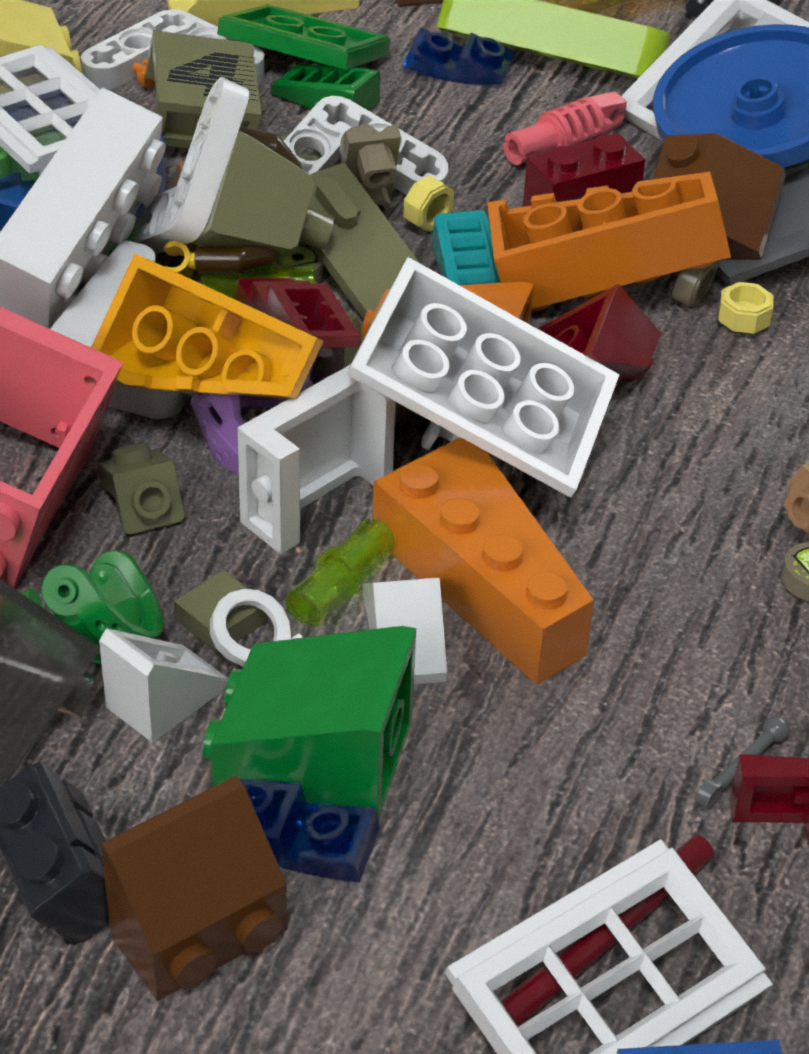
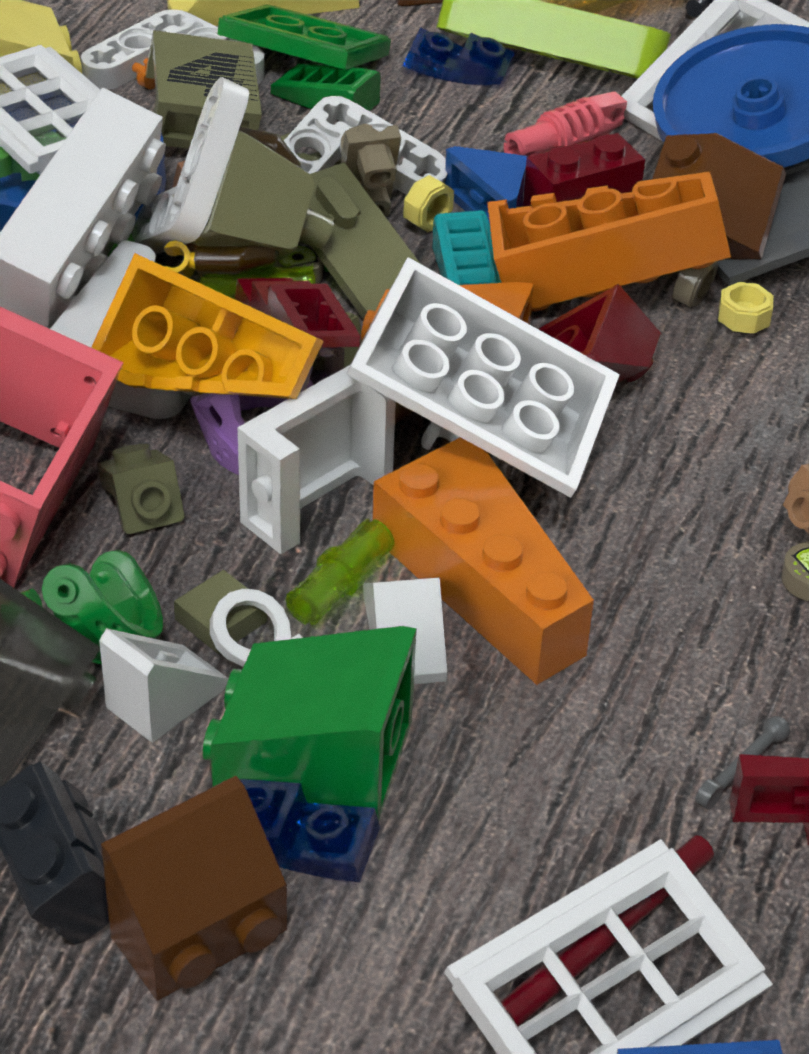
(484, 177): none -> blue slope

